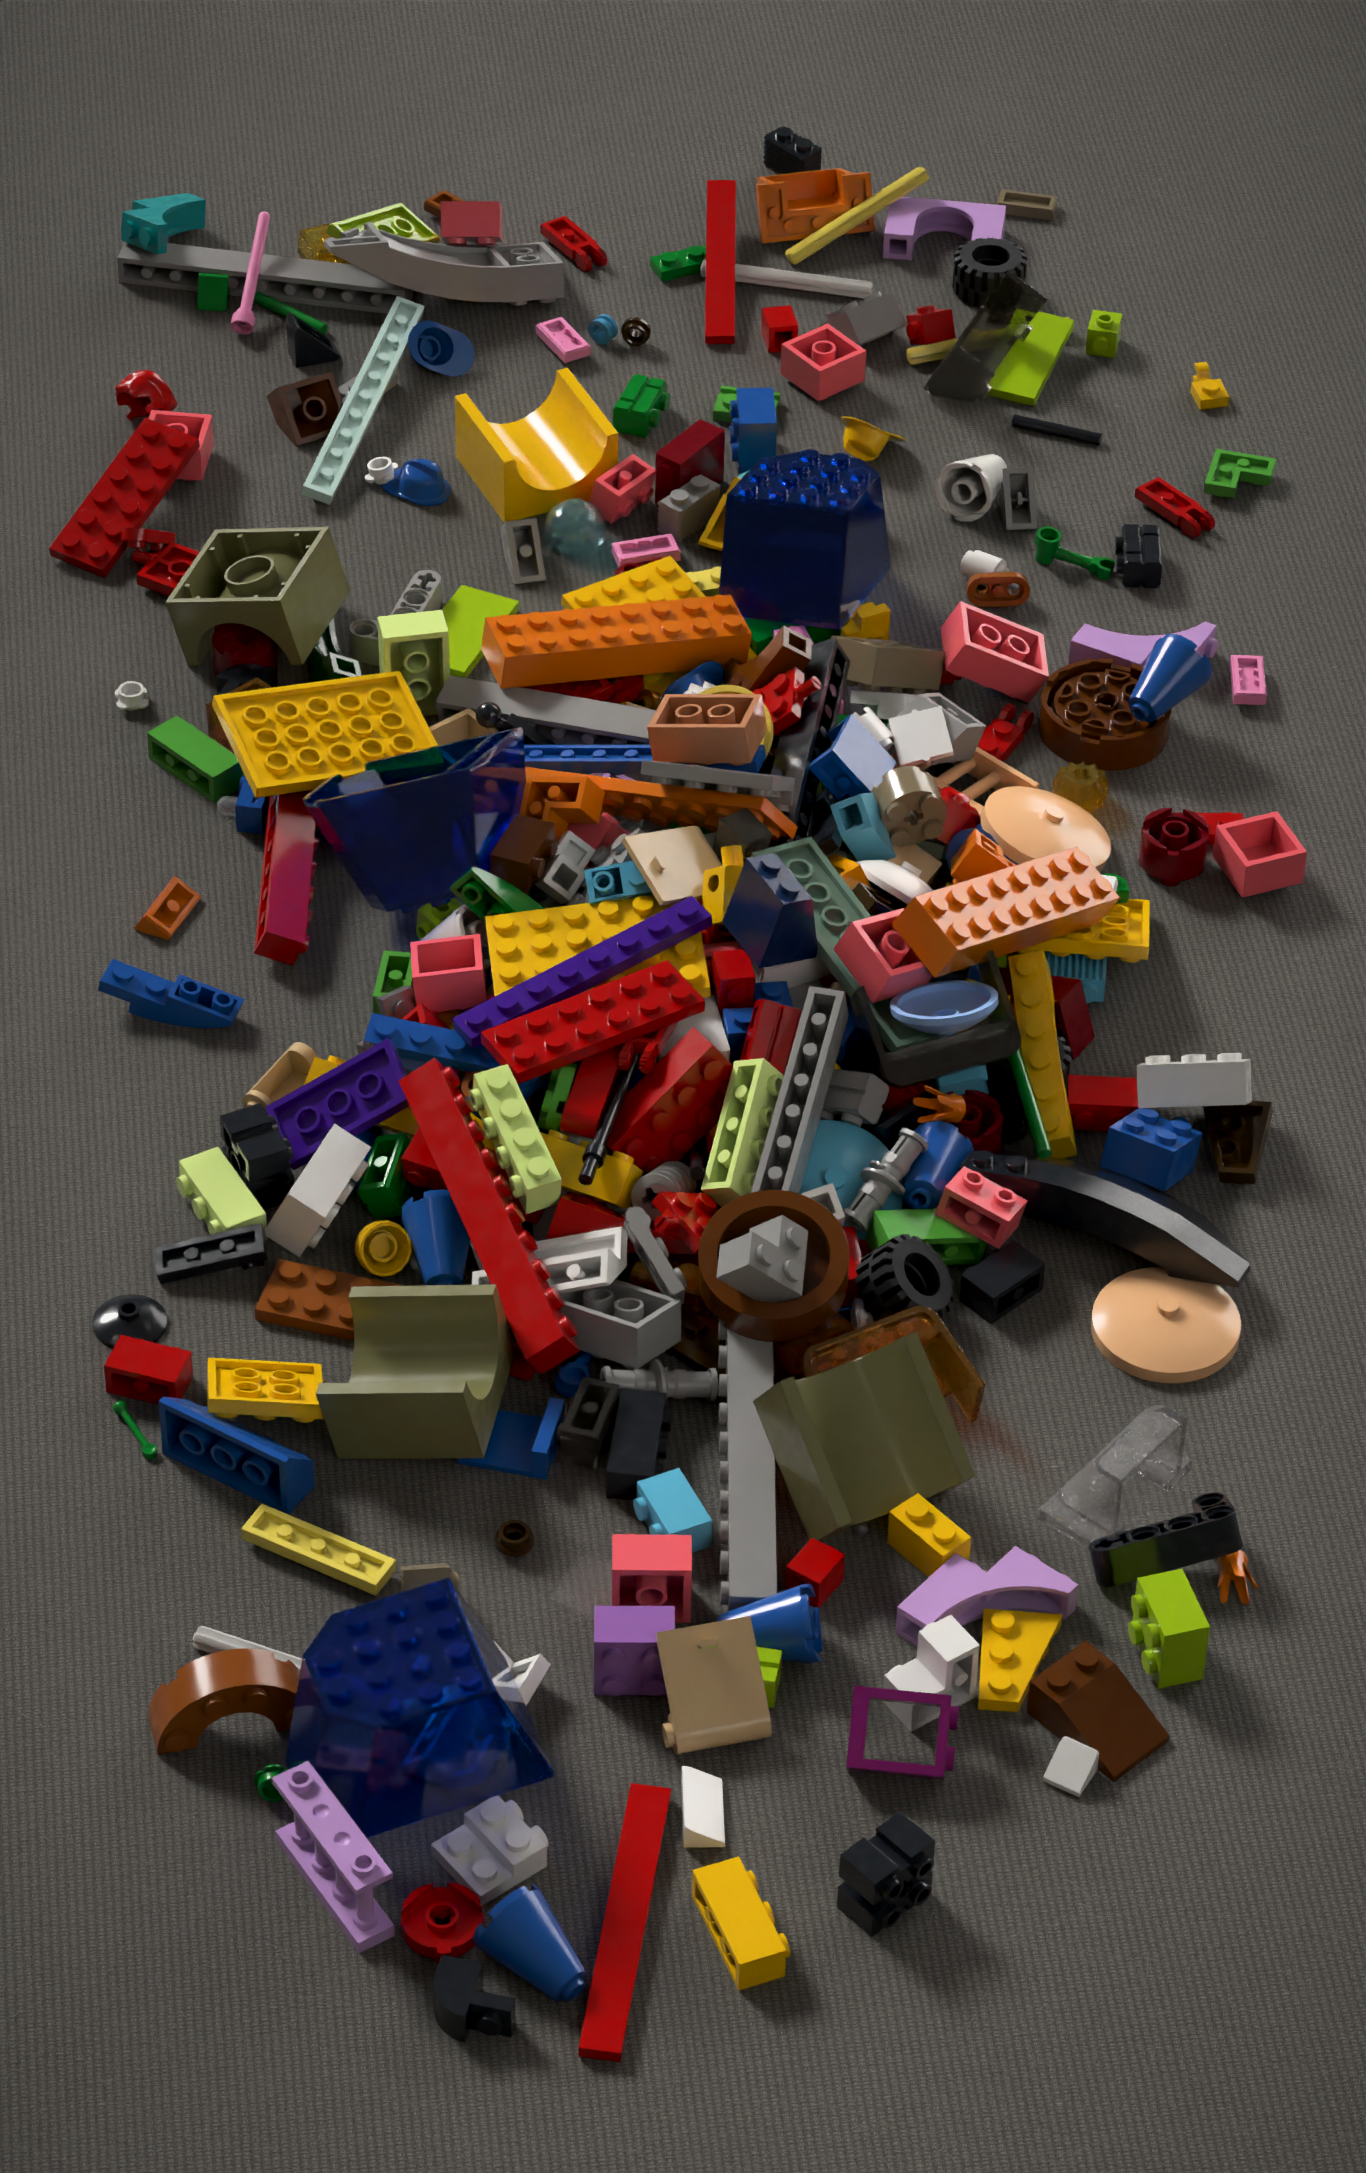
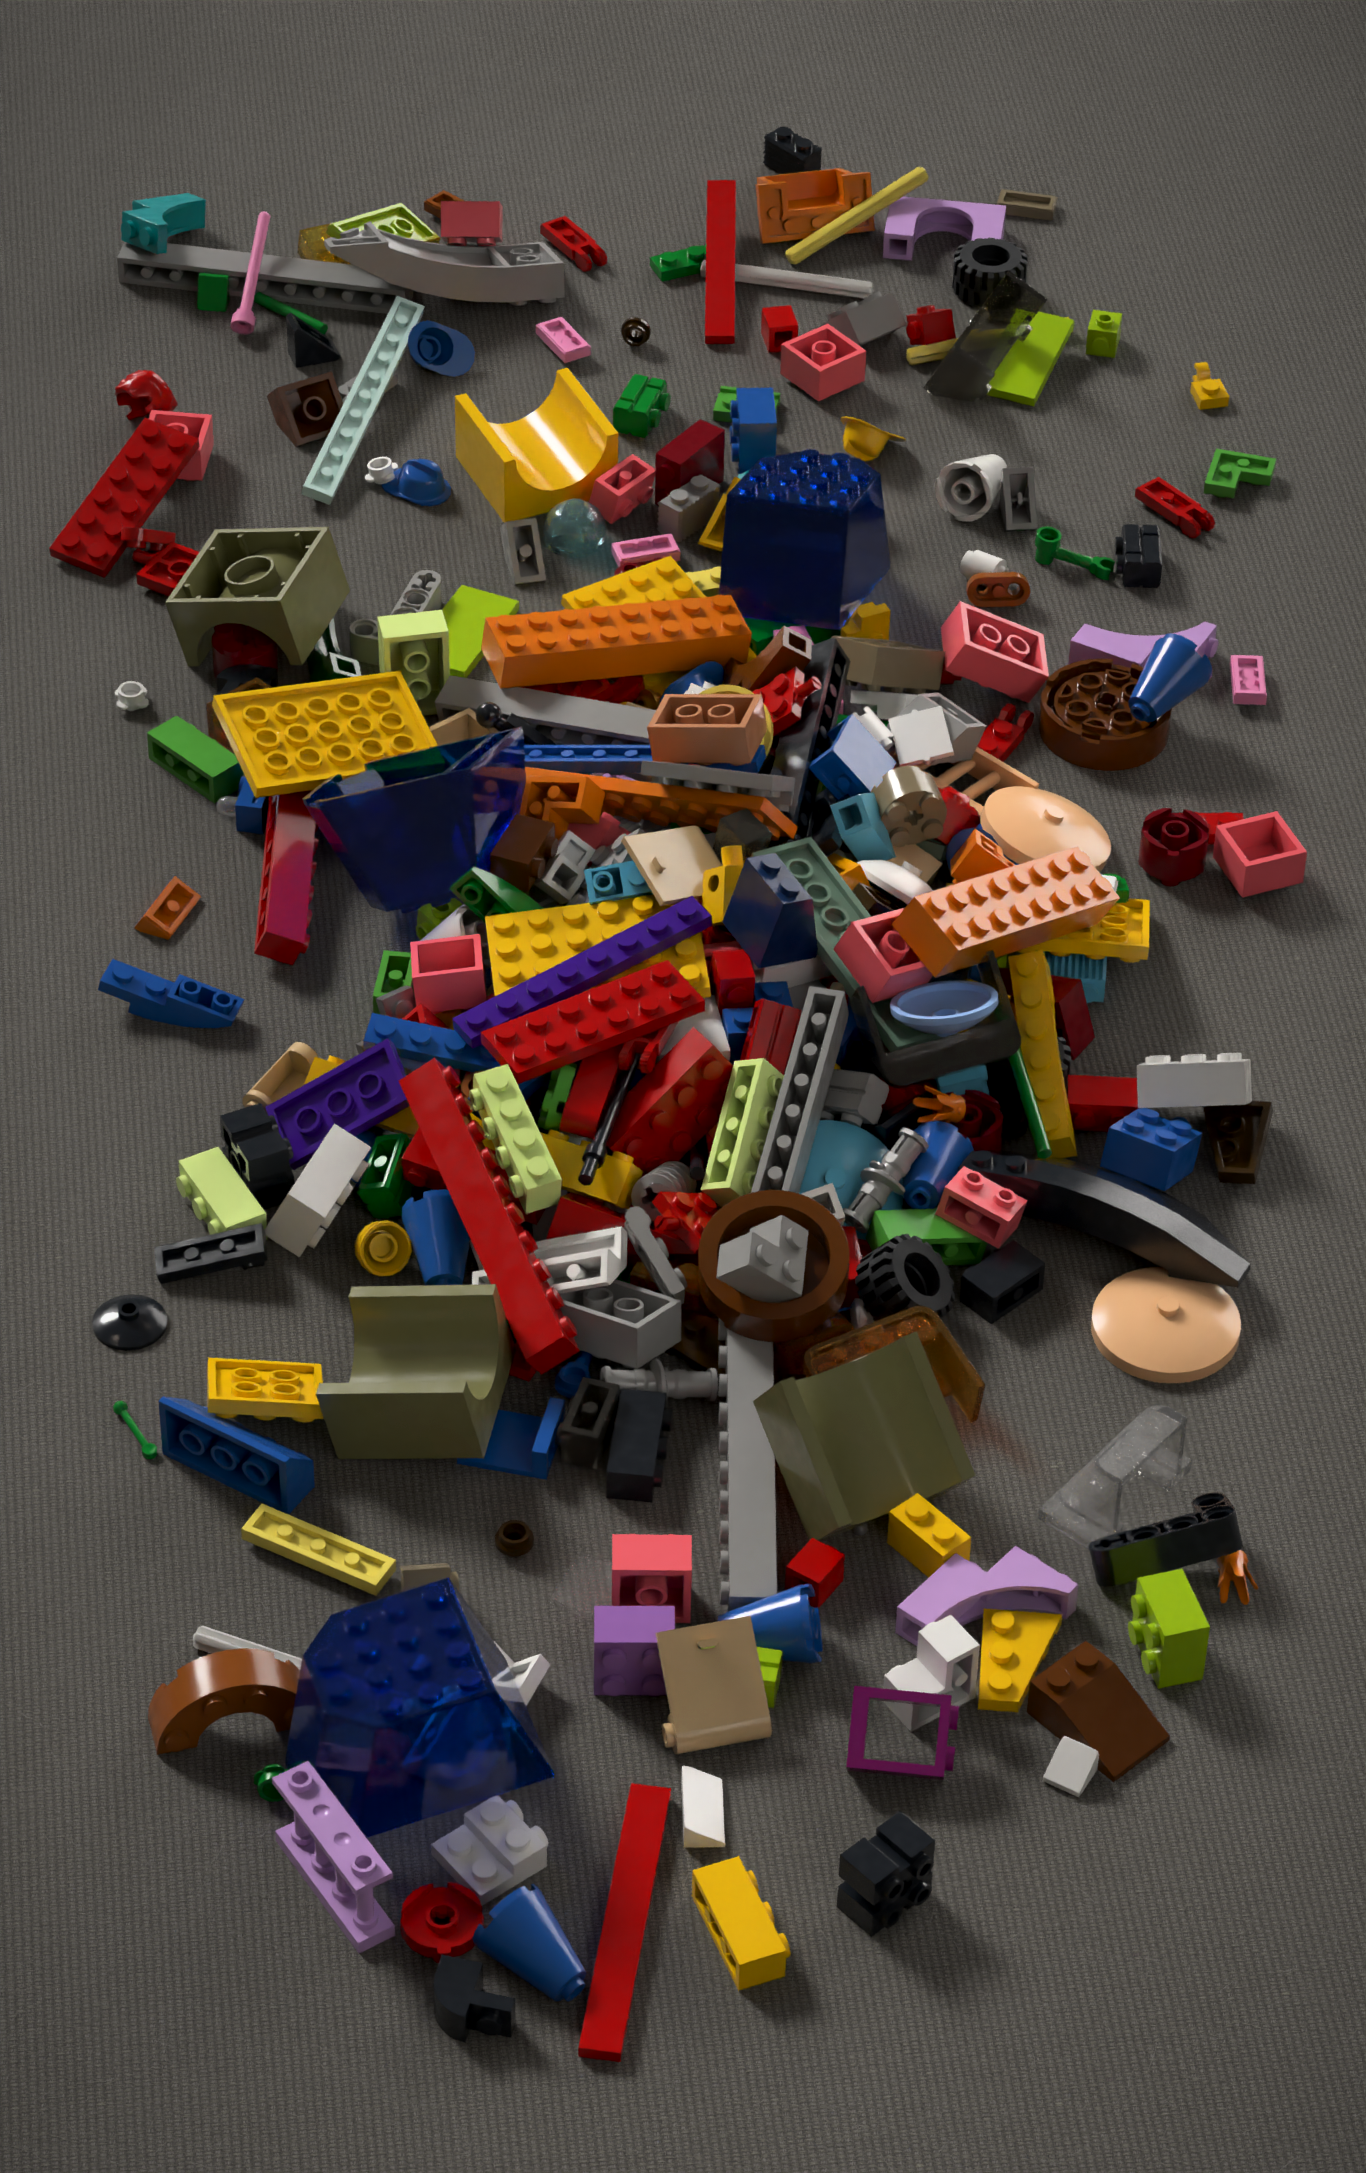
(147, 1370): red brick -> none
(311, 1298): dark orange plate -> none
(603, 329): dark azure bush -> none
(672, 1507): medium azure brick -> none
(1057, 429): black bar -> none
(1082, 785): clear yellow gear -> none

